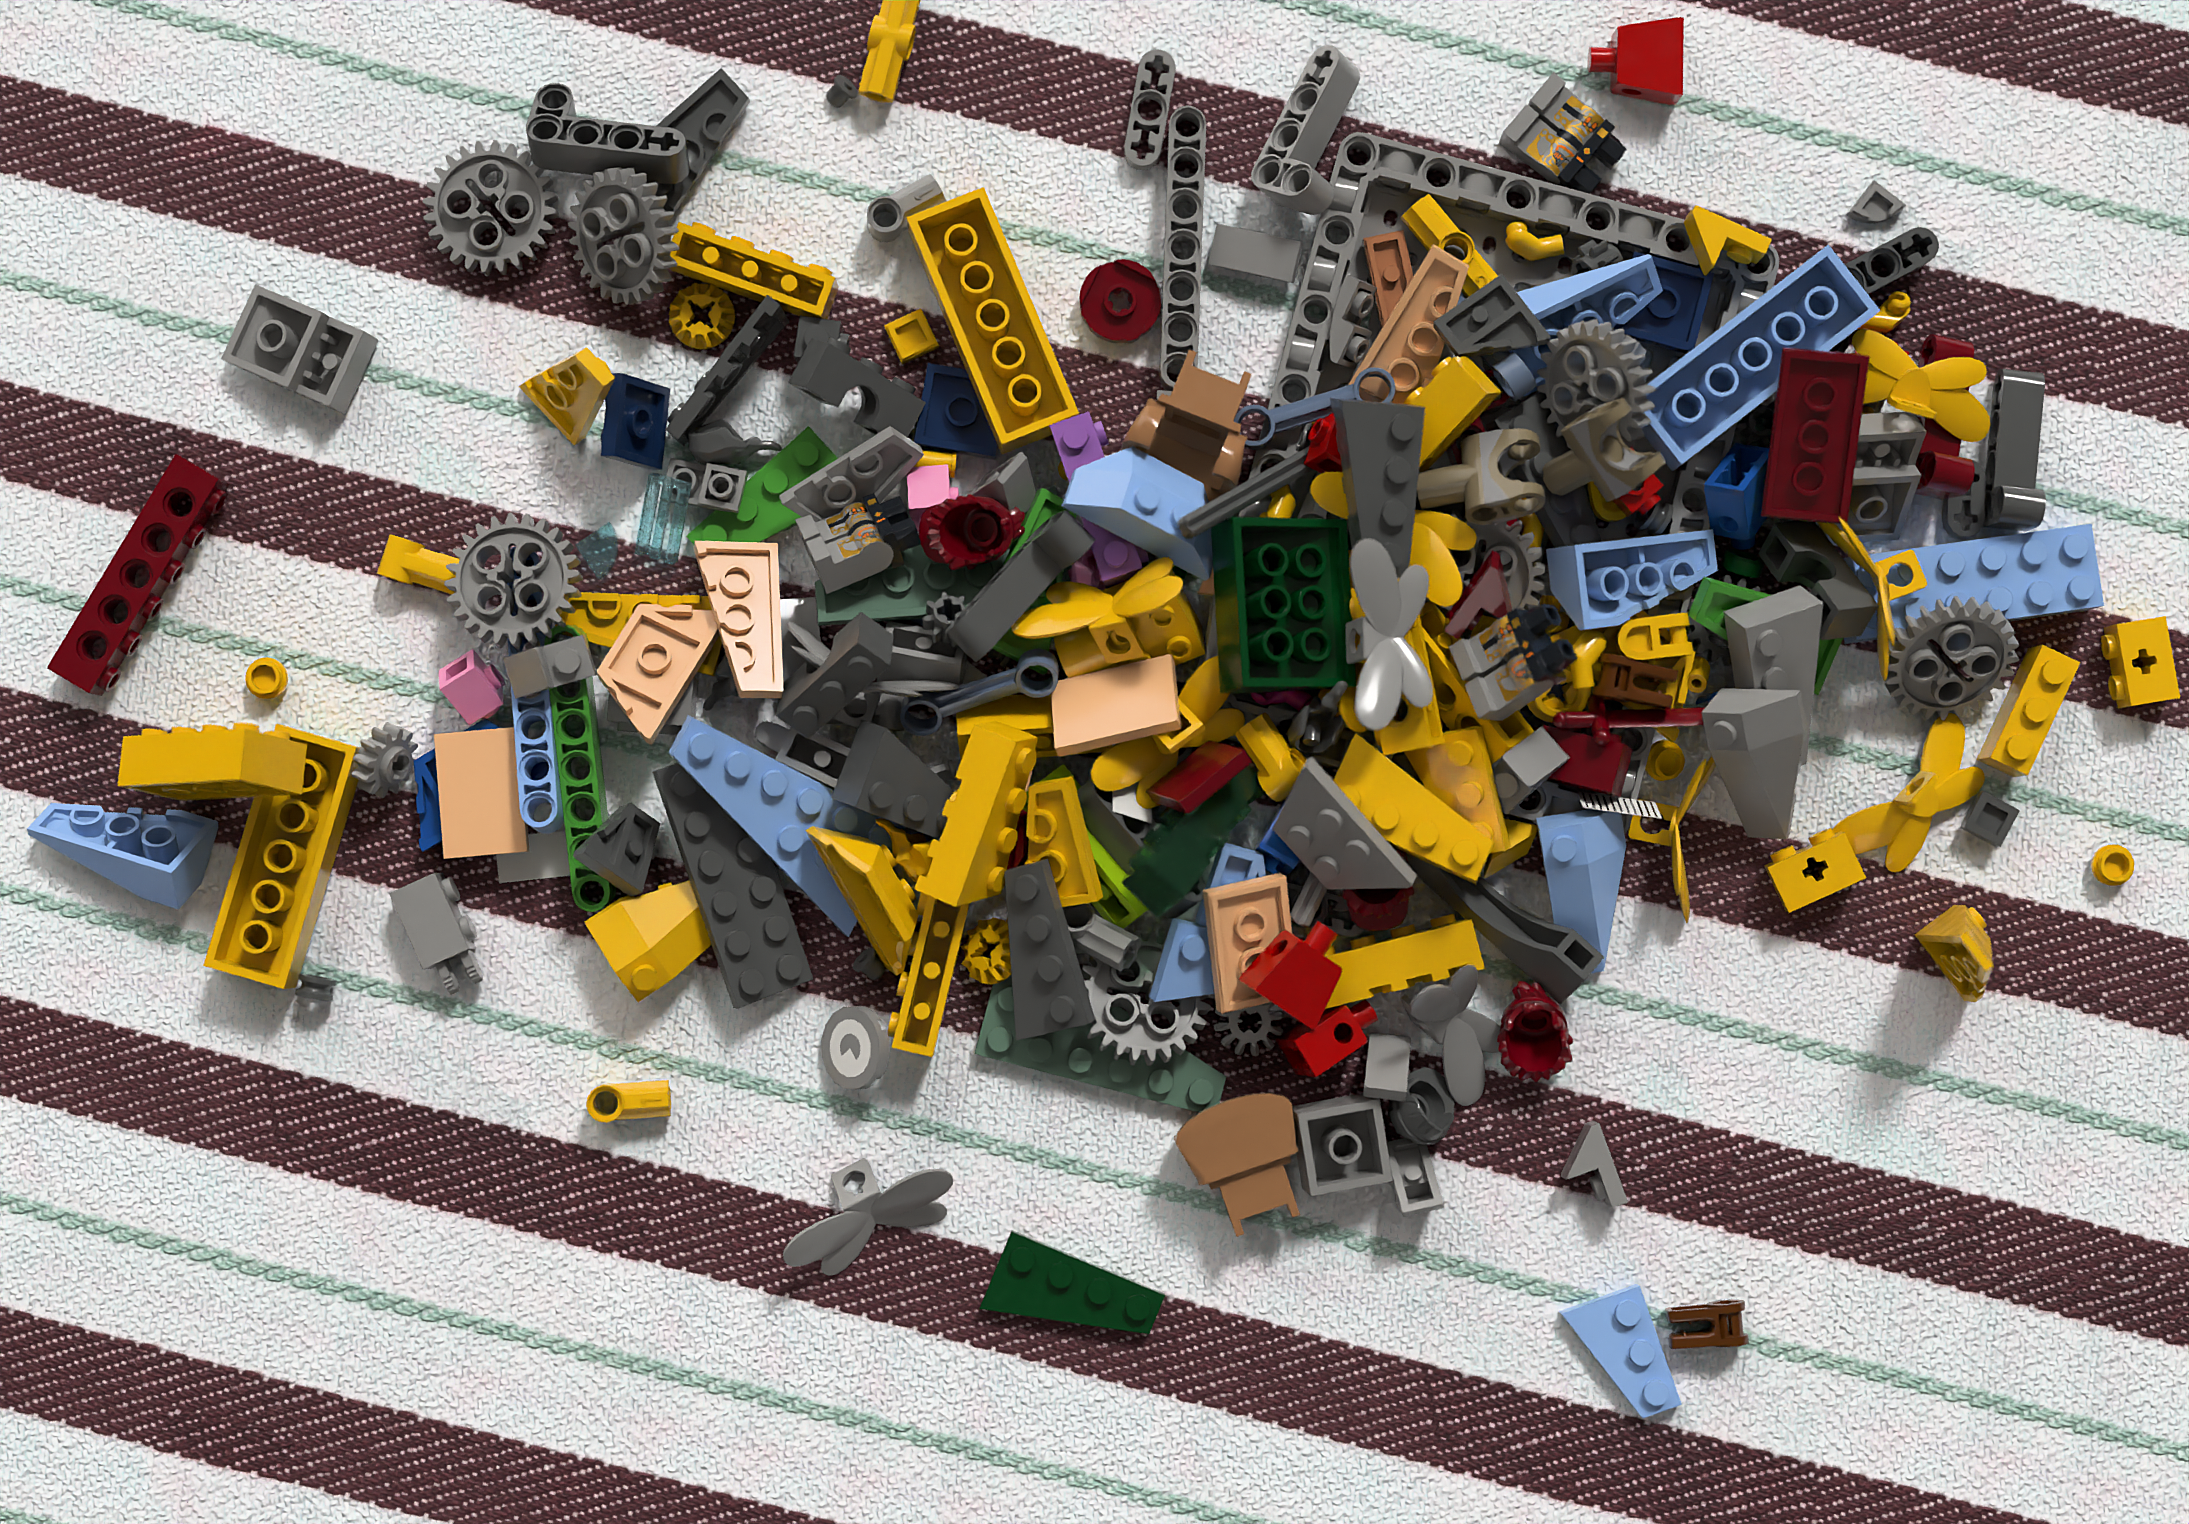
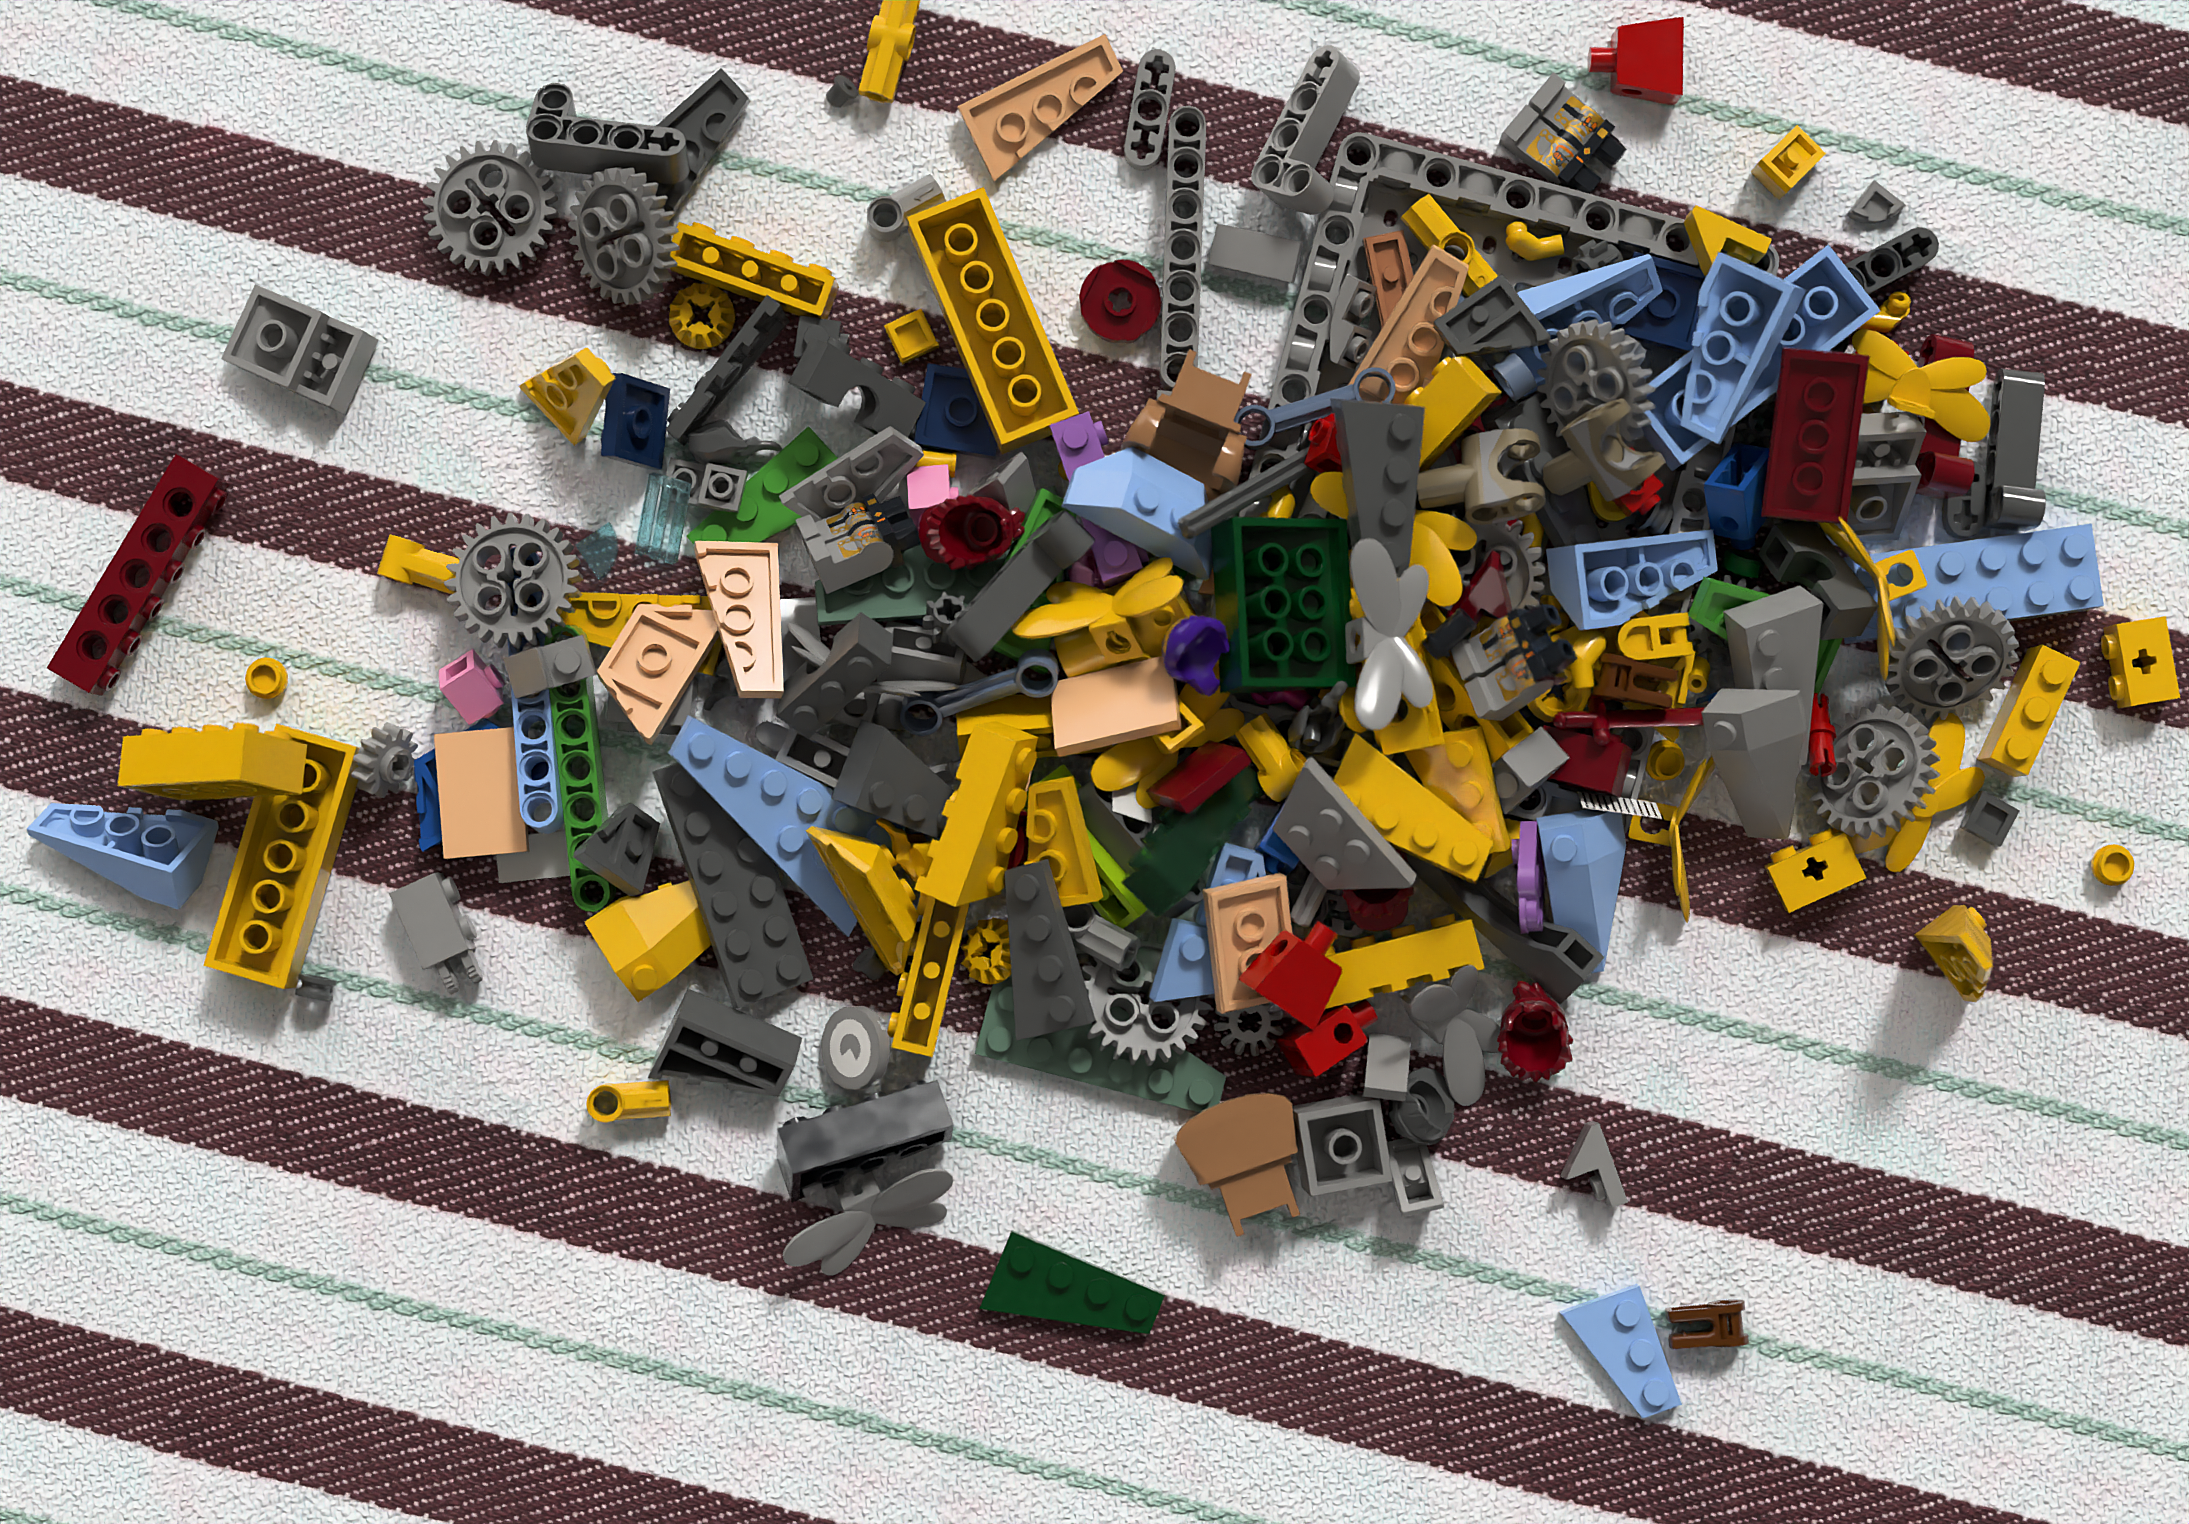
(725, 1047): none -> dark grey wedge
(861, 1136): none -> wedge
(1030, 107): none -> light nougat wing
(1193, 650): none -> dark purple hair
(1448, 634): none -> black pin
(1529, 876): none -> medium lavender plate
(1735, 336): none -> light blue wedge
(1787, 162): none -> yellow slope
(1821, 738): none -> red pin
(1875, 772): none -> light grey gear

